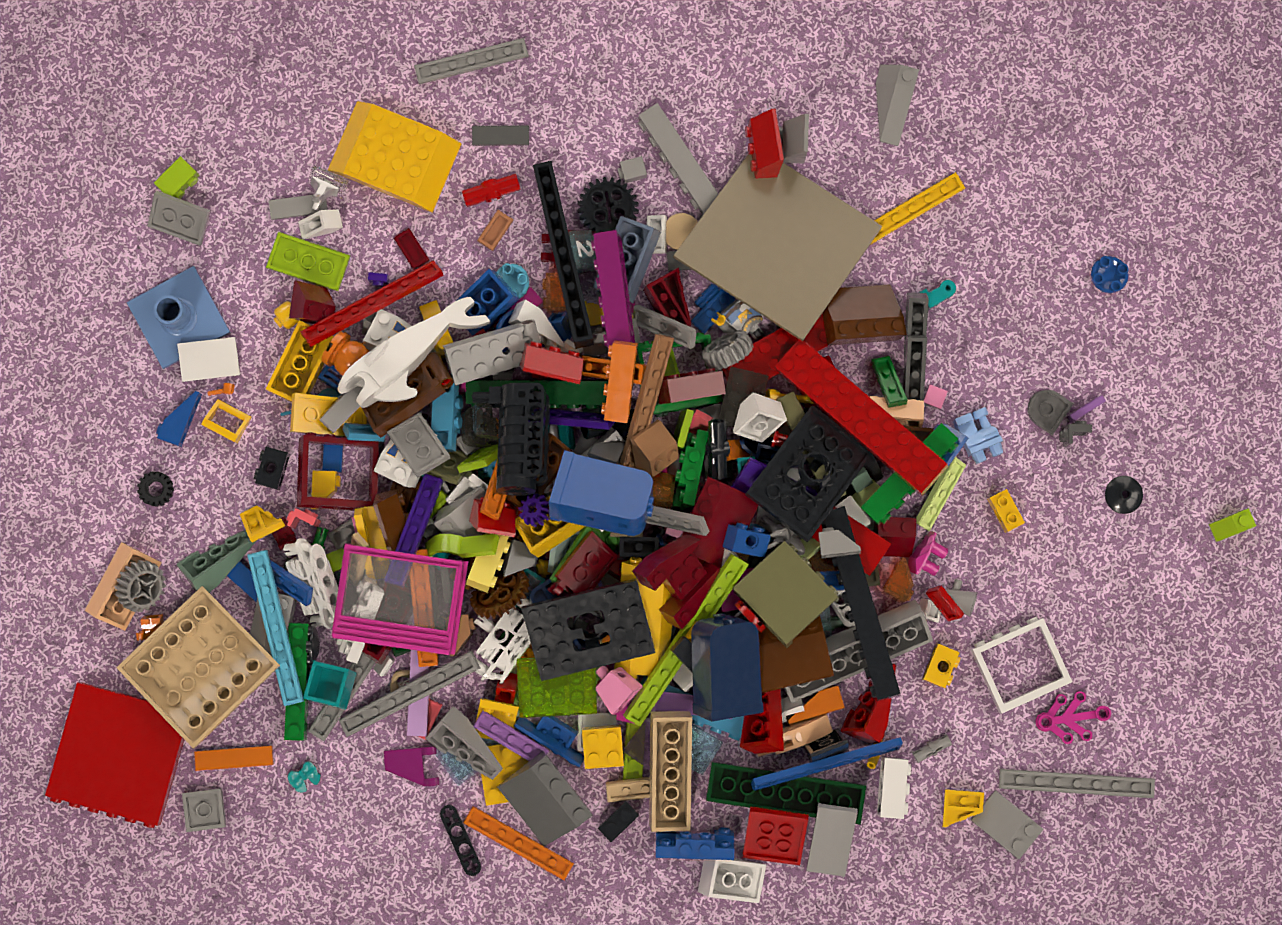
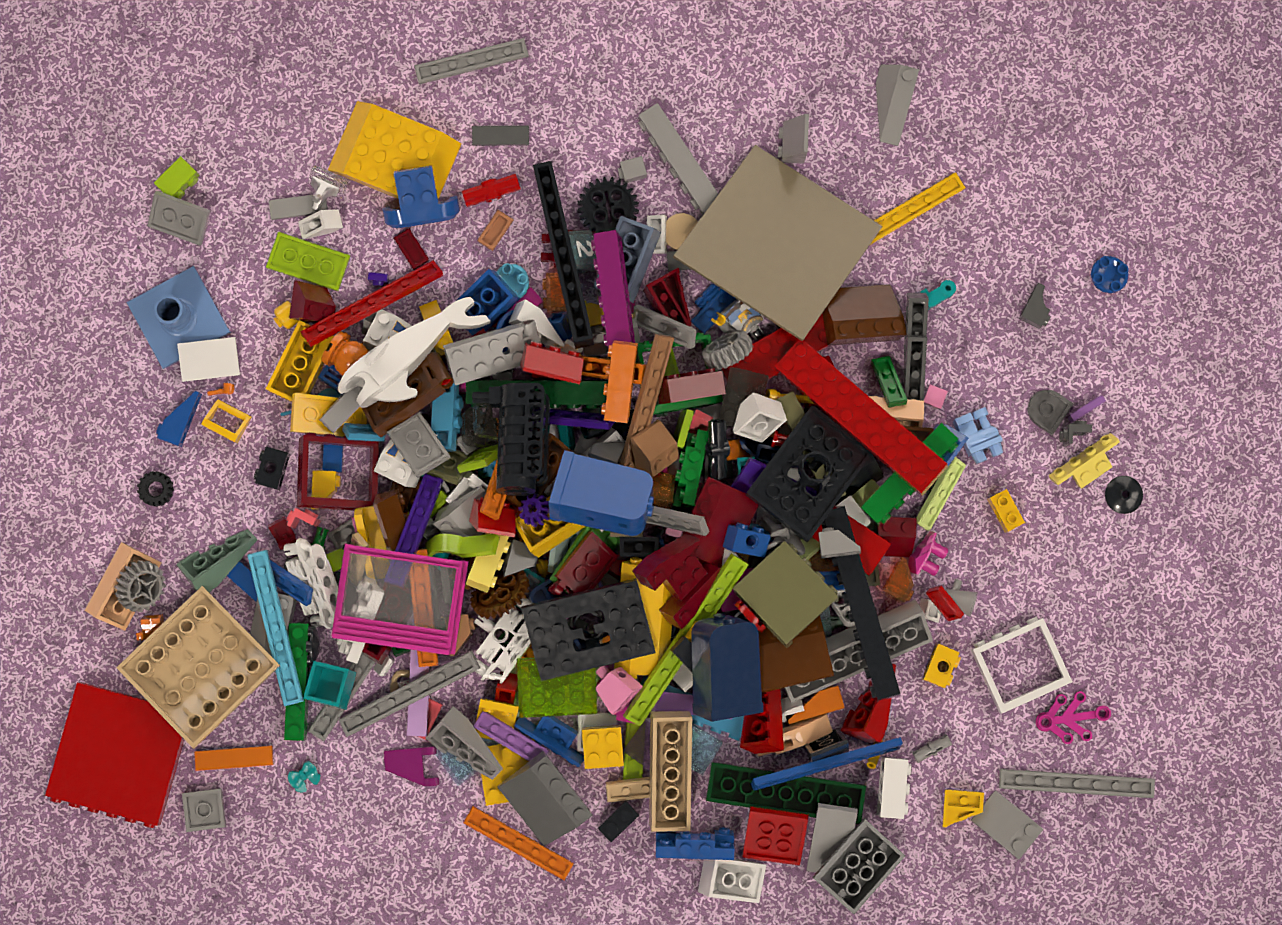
(259, 523): yellow wing -> none
(418, 200): none -> blue piece
(457, 841): black beam -> none
(765, 145): red slope -> none
(859, 866): none -> dark grey slope
(861, 481): sand green tile -> none
(1035, 311): none -> dark grey arch
(1088, 464): none -> light yellow bracket
(1232, 525): lime slope -> none

